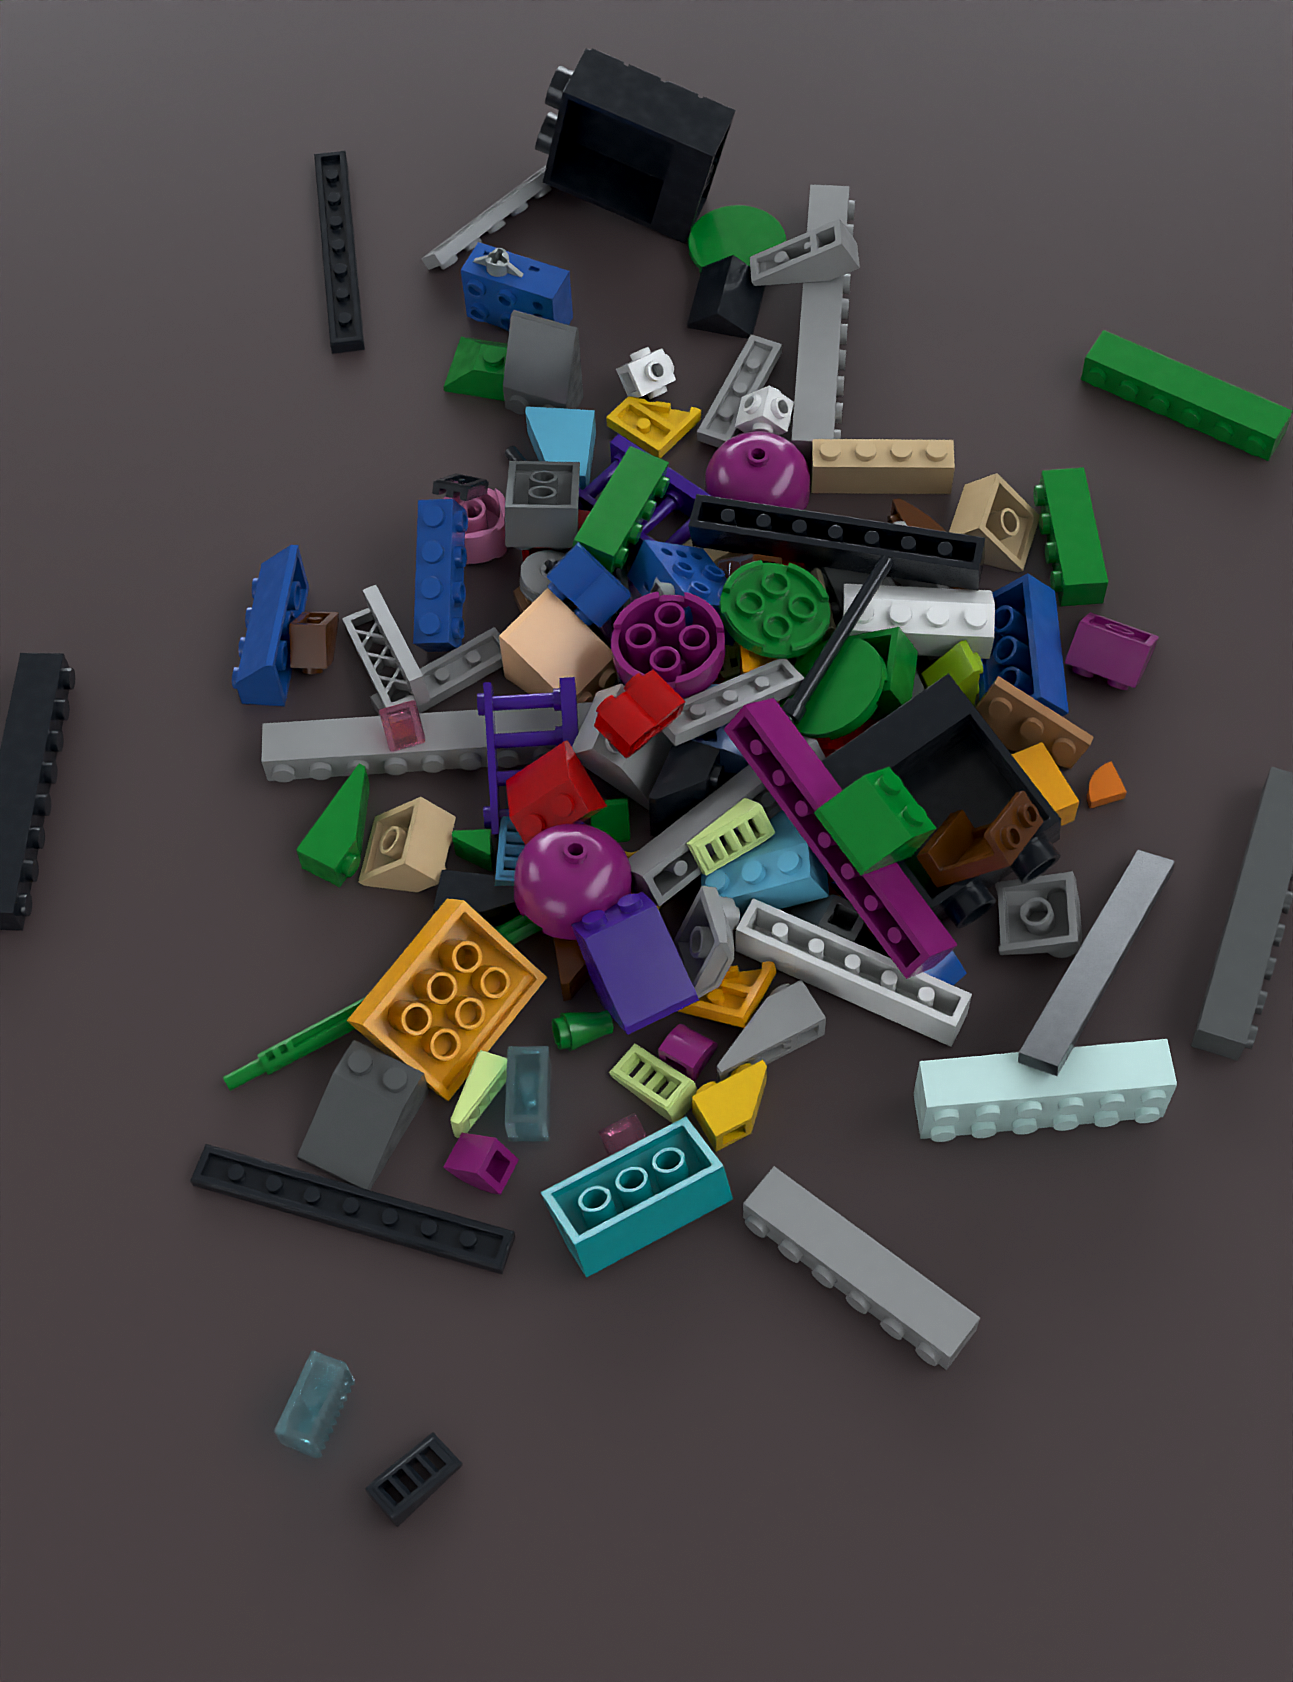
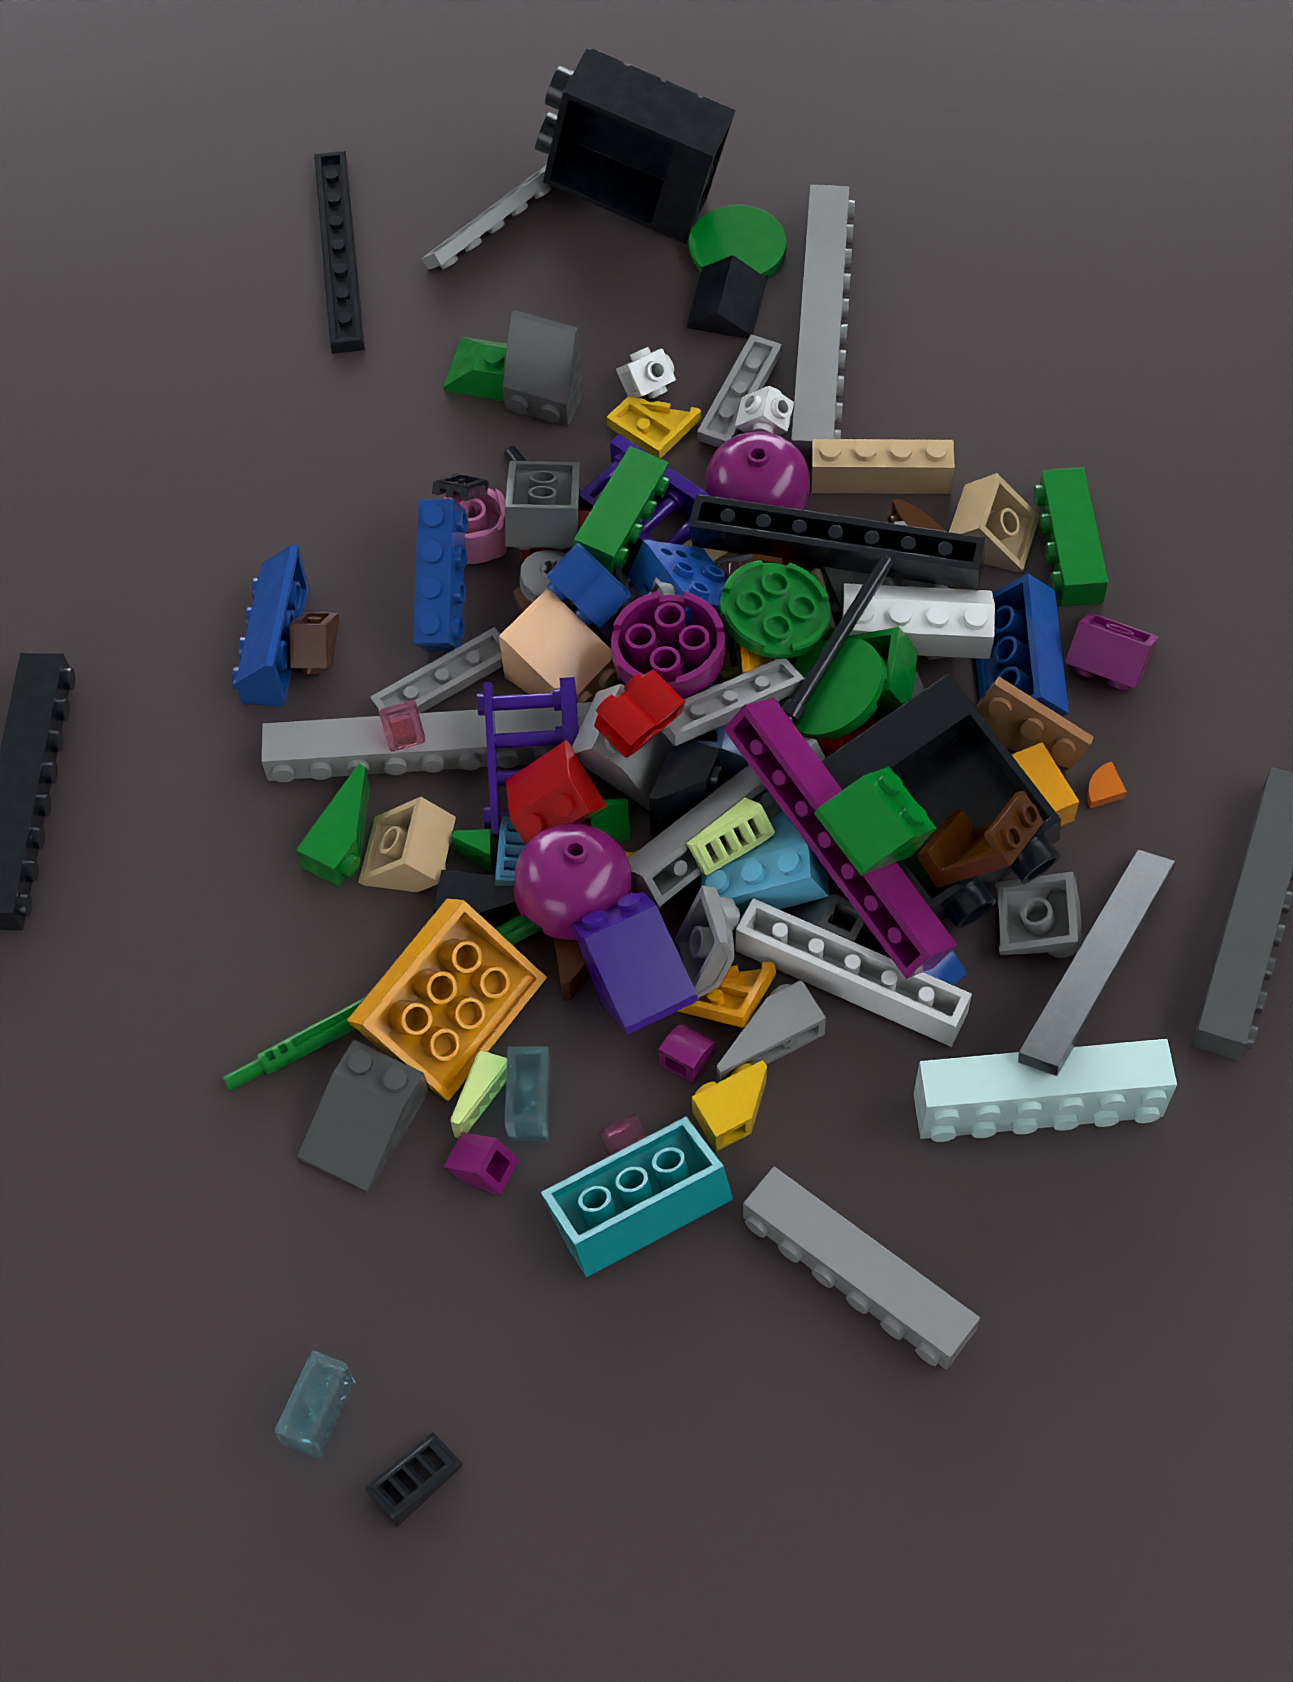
(354, 1208): black tile -> none
(394, 646): light grey fence -> none
(504, 281): blue piece -> none
(563, 436): medium azure slope -> none
(579, 1028): green cone -> none
(673, 1100): yellowish green slope -> none
(808, 257): light grey slope -> none
(961, 665): lime slope -> none
(1186, 395): green brick -> none

